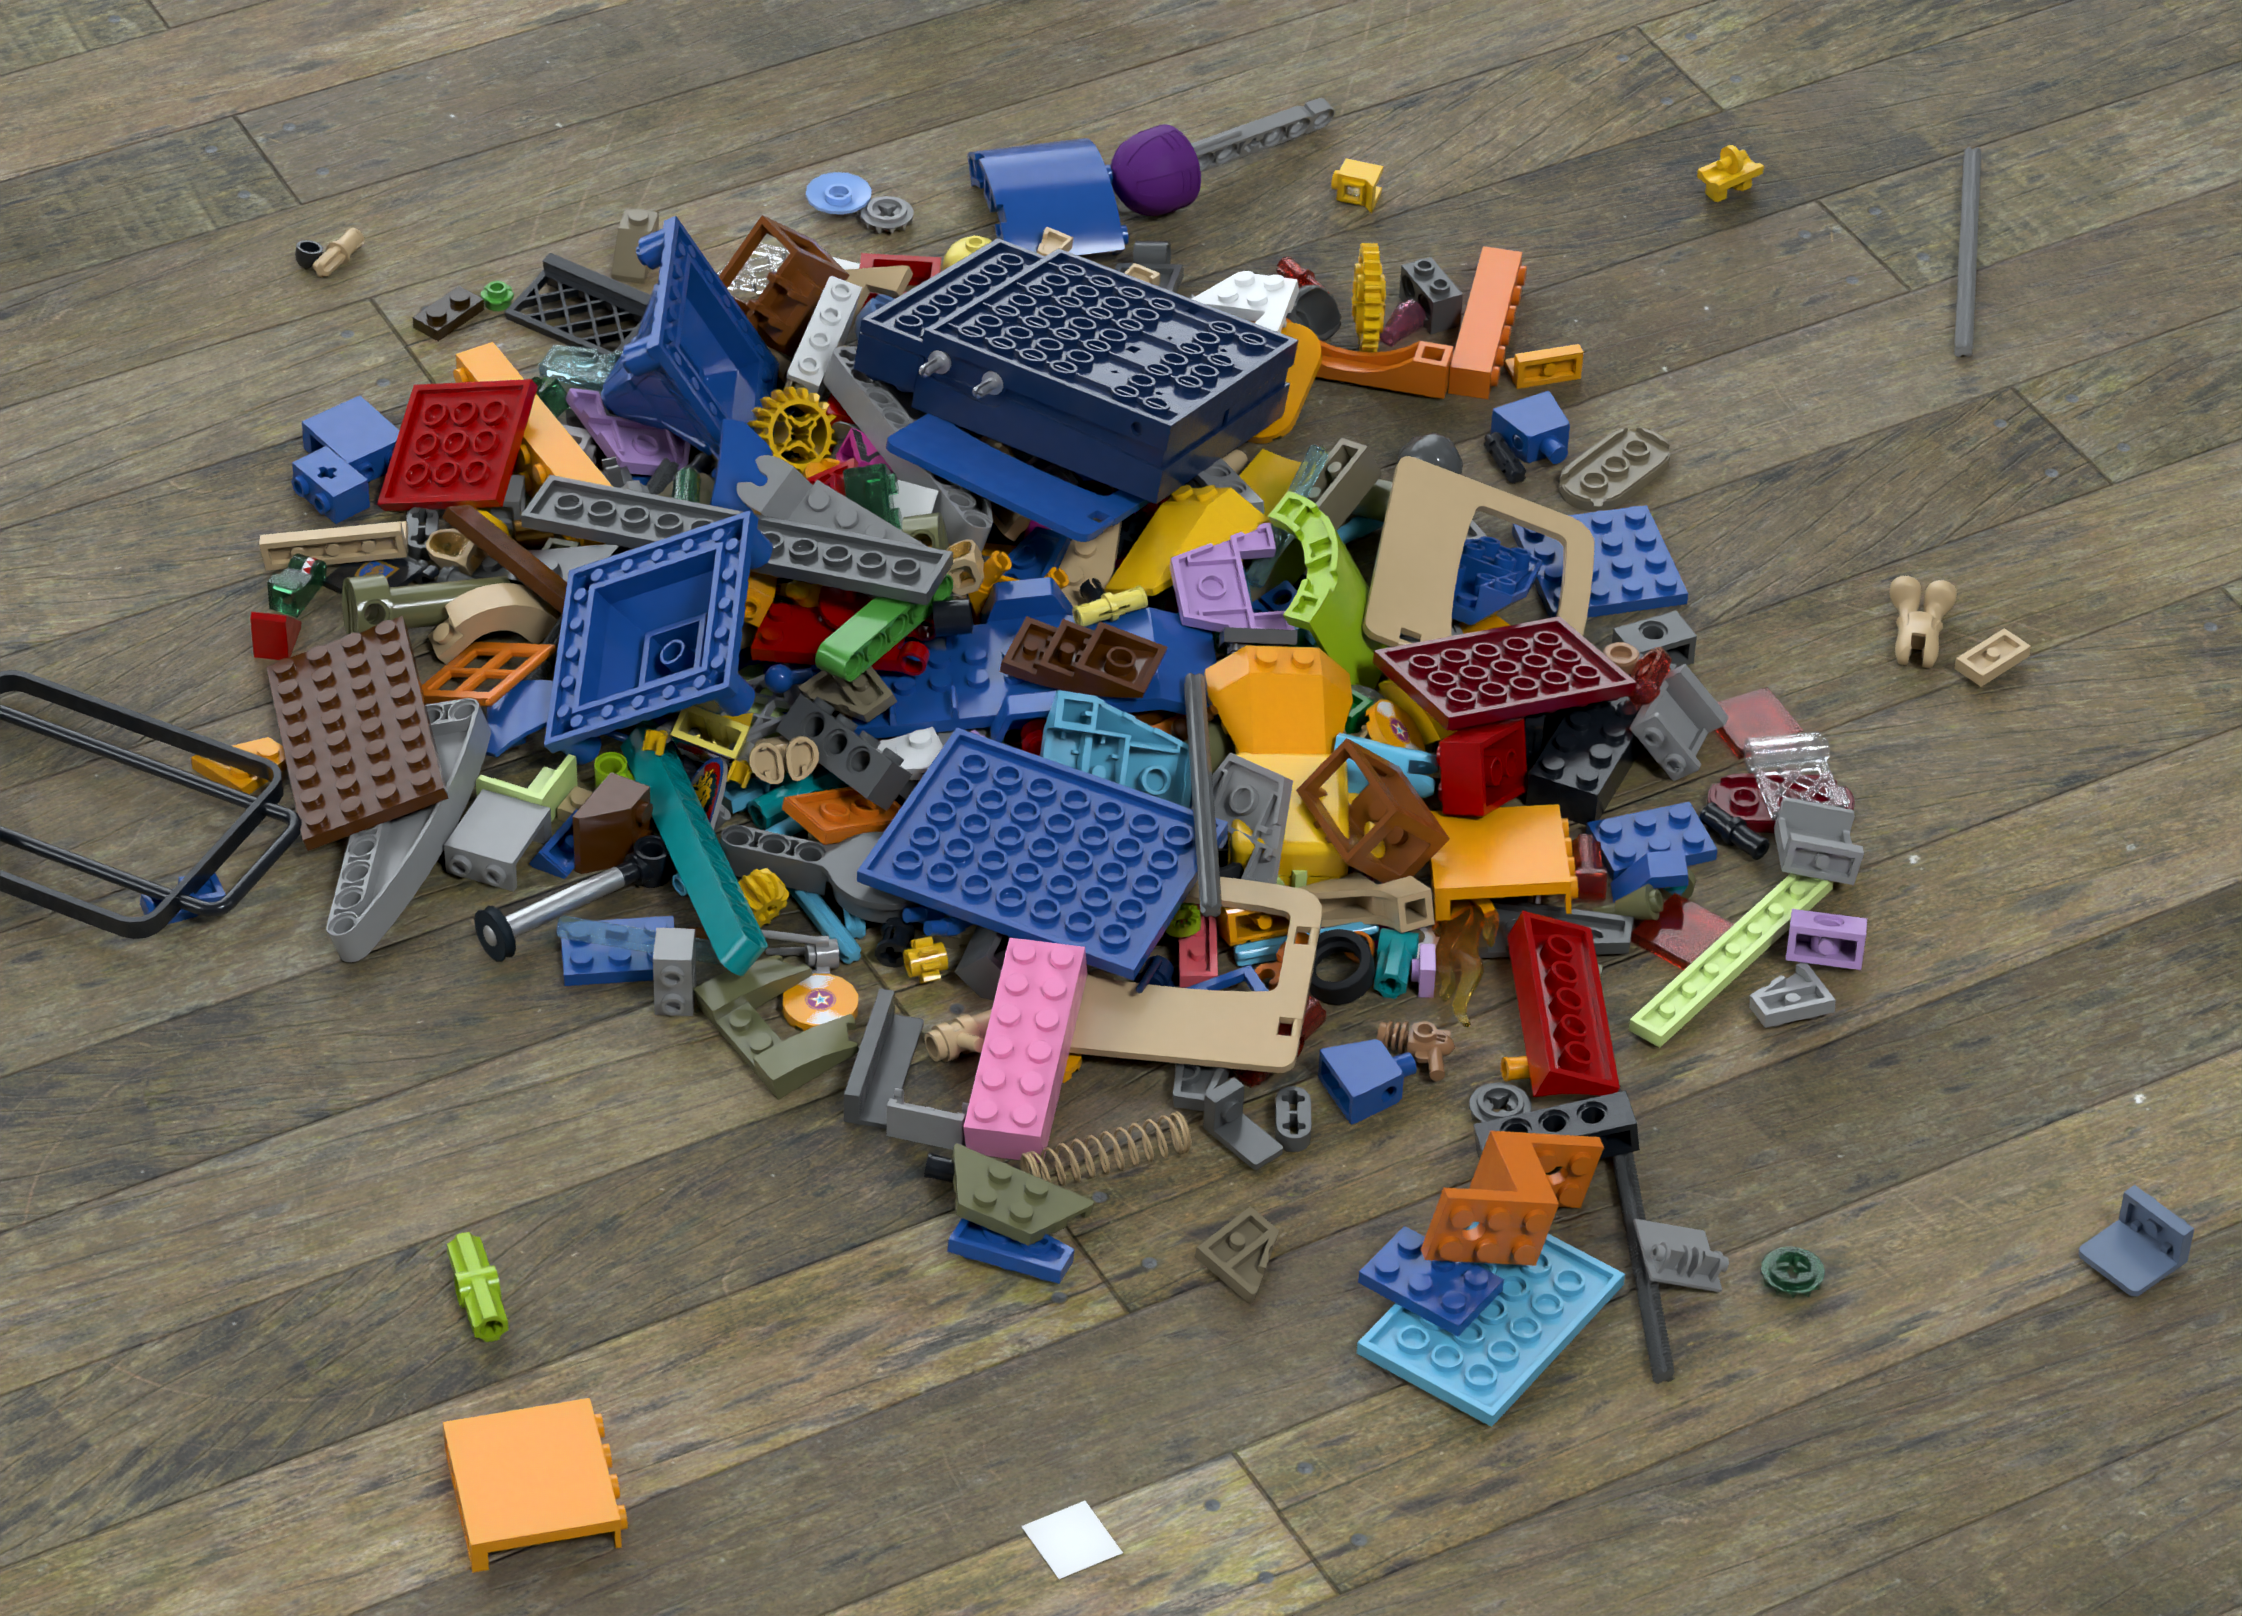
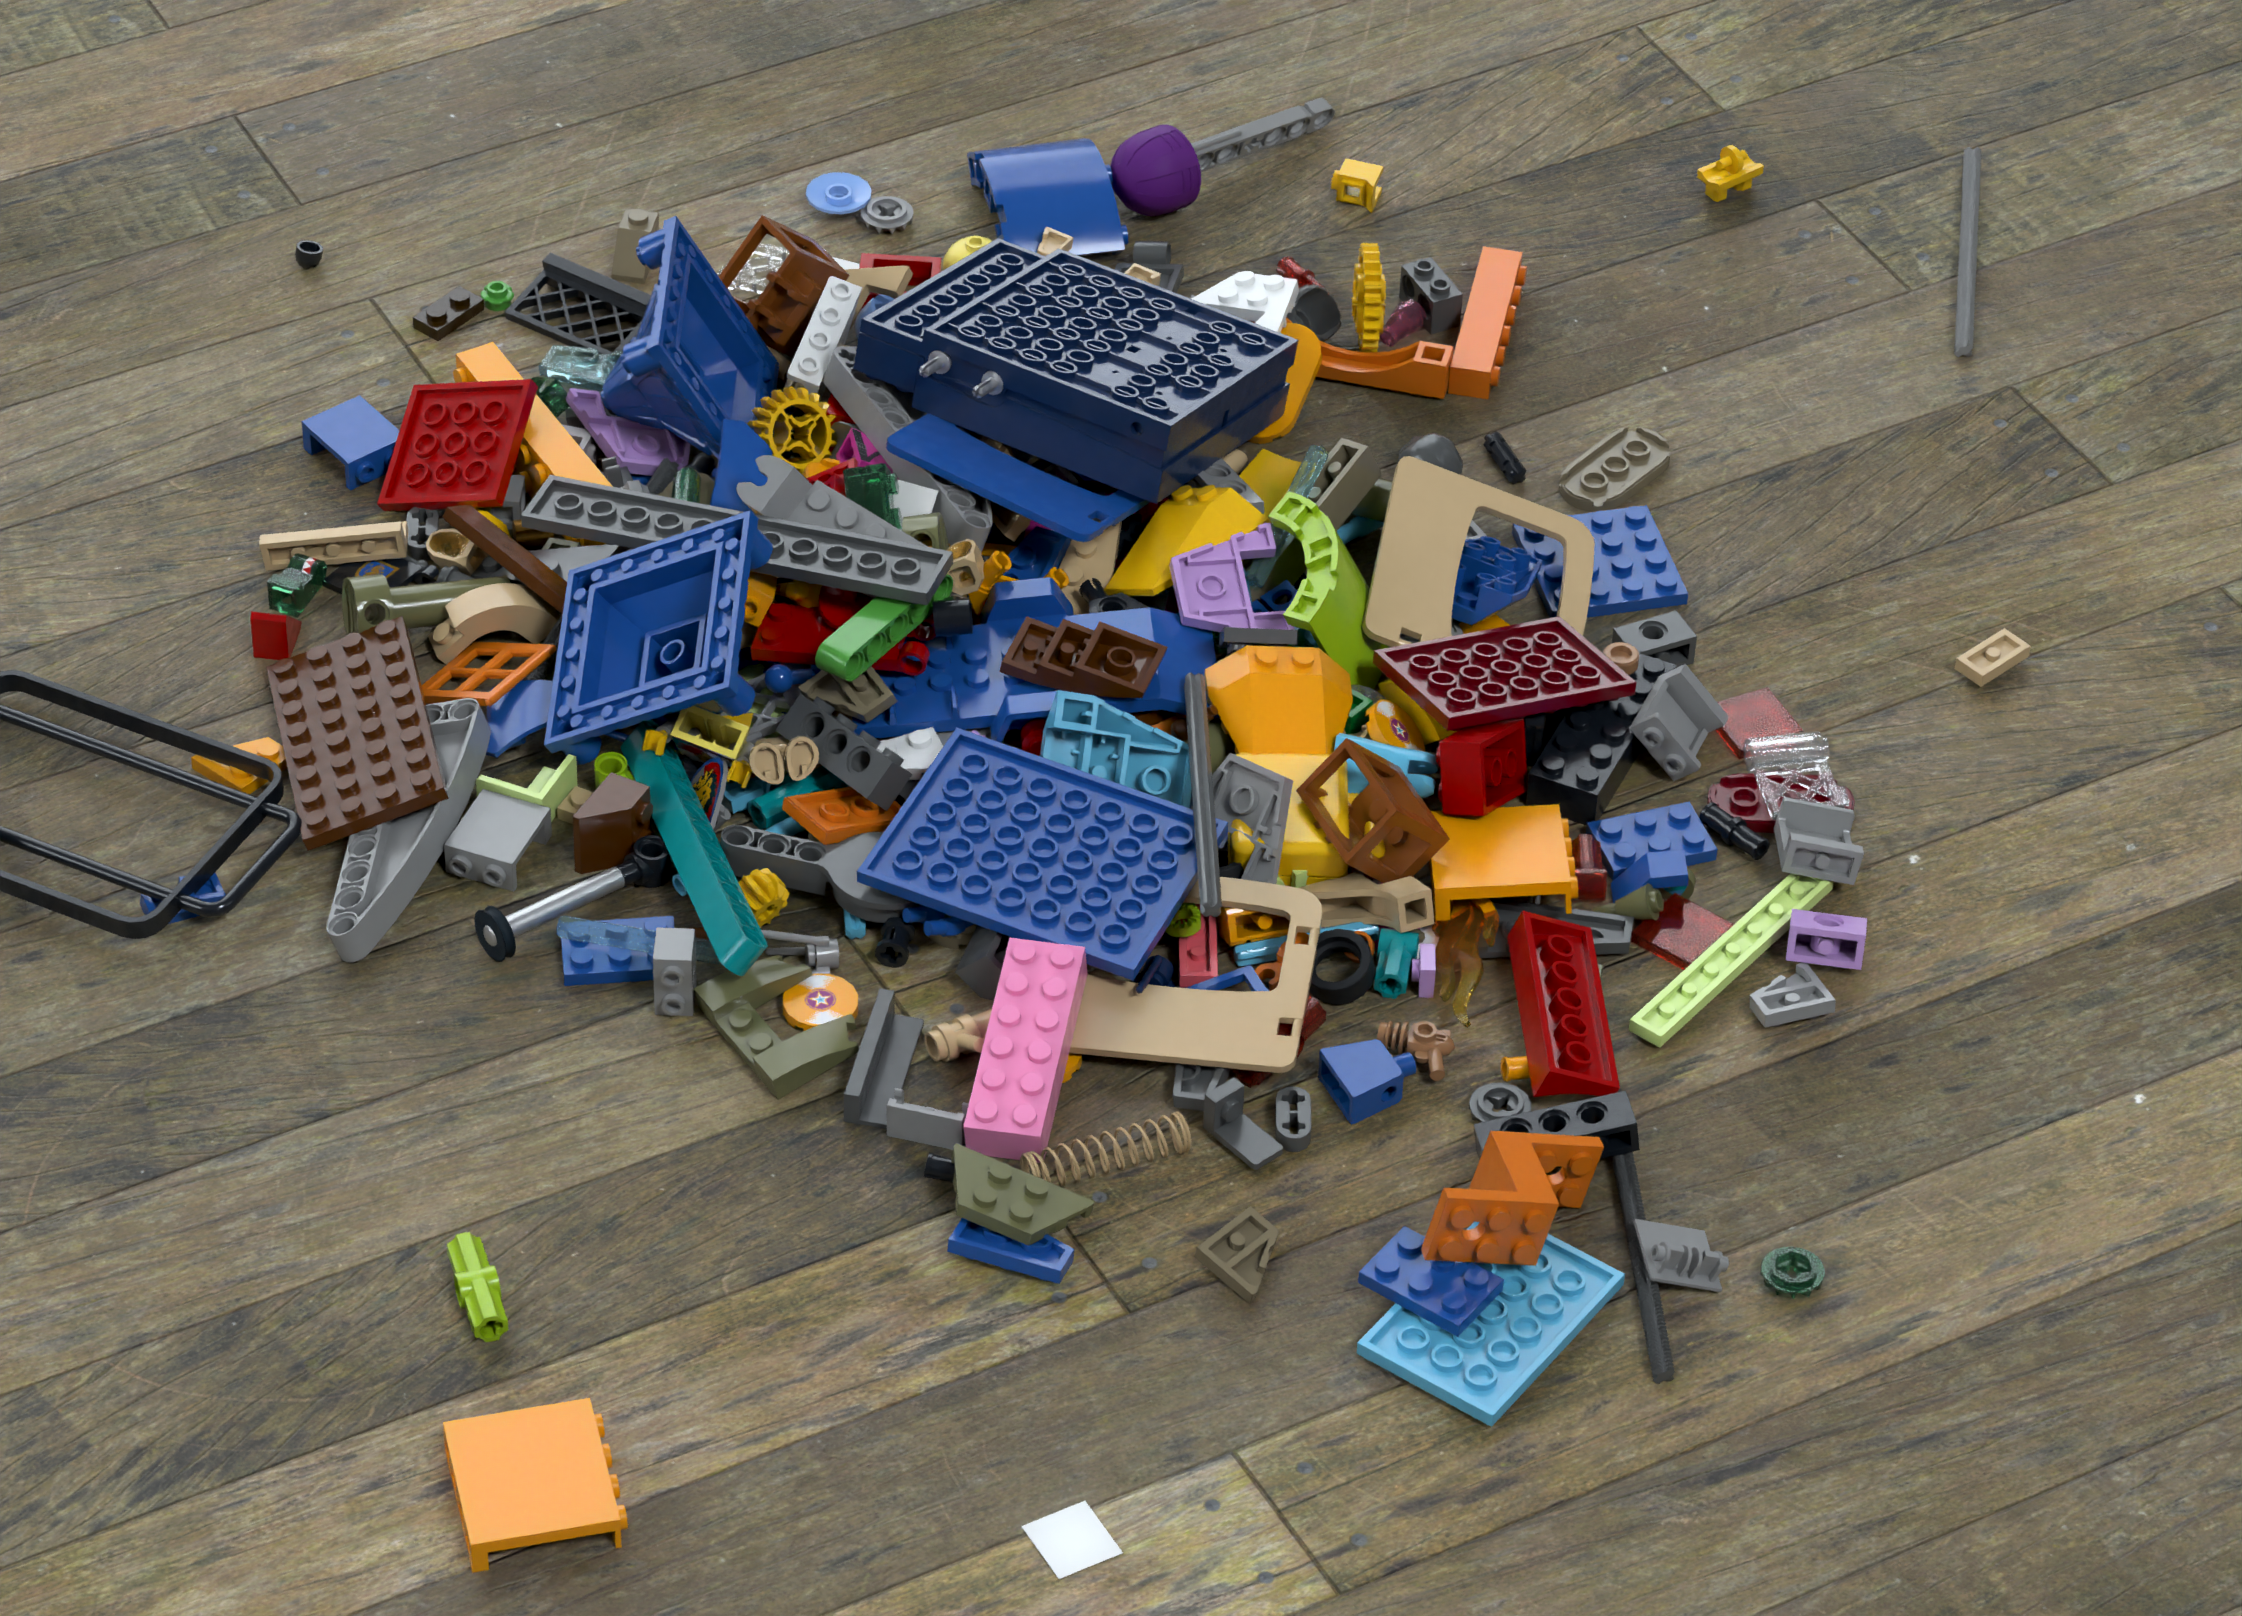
(330, 484): blue brick -> none
(338, 252): tan axle -> none
(558, 853): blue slope -> none
(828, 923): medium azure axle -> none
(925, 959): yellow gear -> none
(1110, 606): light yellow pin -> none
(1533, 428): blue torso -> none
(1545, 366): light orange panel -> none
(1649, 675): clear red plate -> none
(1918, 628): tan piece -> none
(2141, 1245): sand blue bracket -> none

